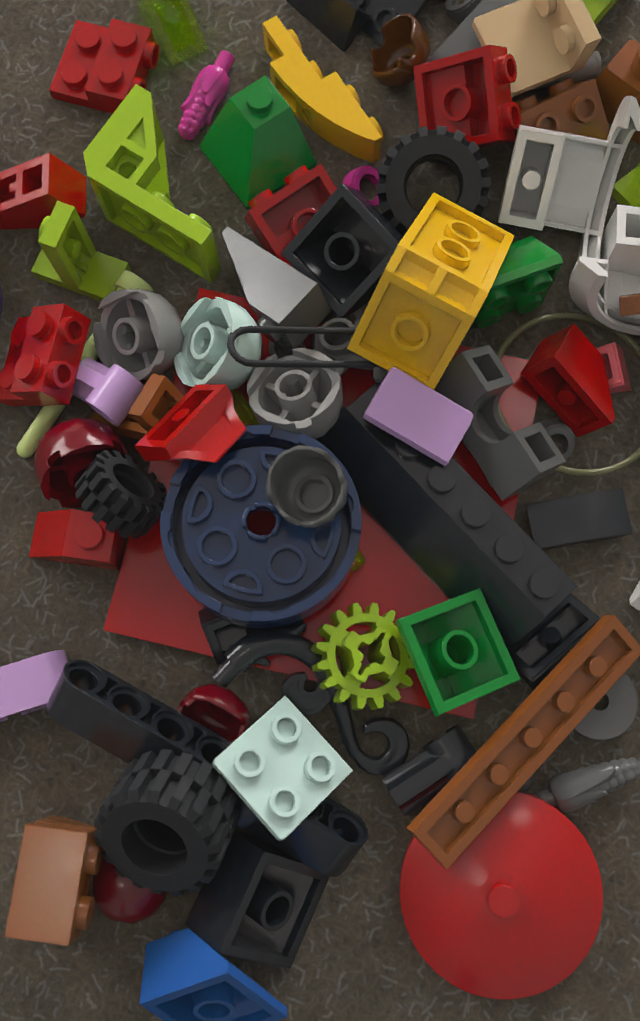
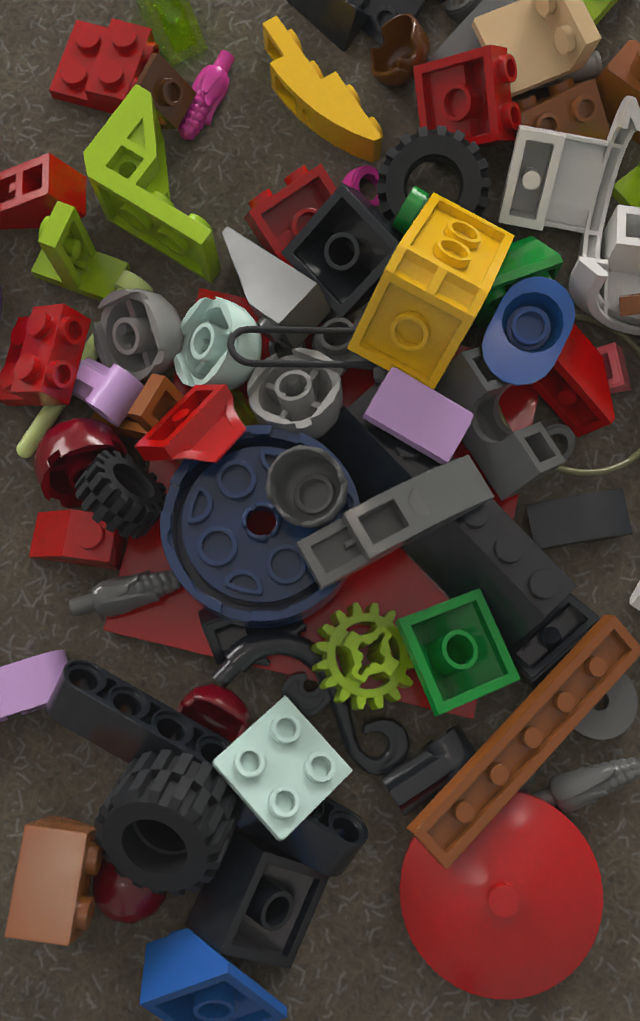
(125, 593): none -> dark grey piece
(168, 89): none -> reddish brown bracket
(256, 141): green slope -> none
(393, 520): none -> dark grey slope
(410, 210): none -> green tile
(528, 331): none -> blue piece

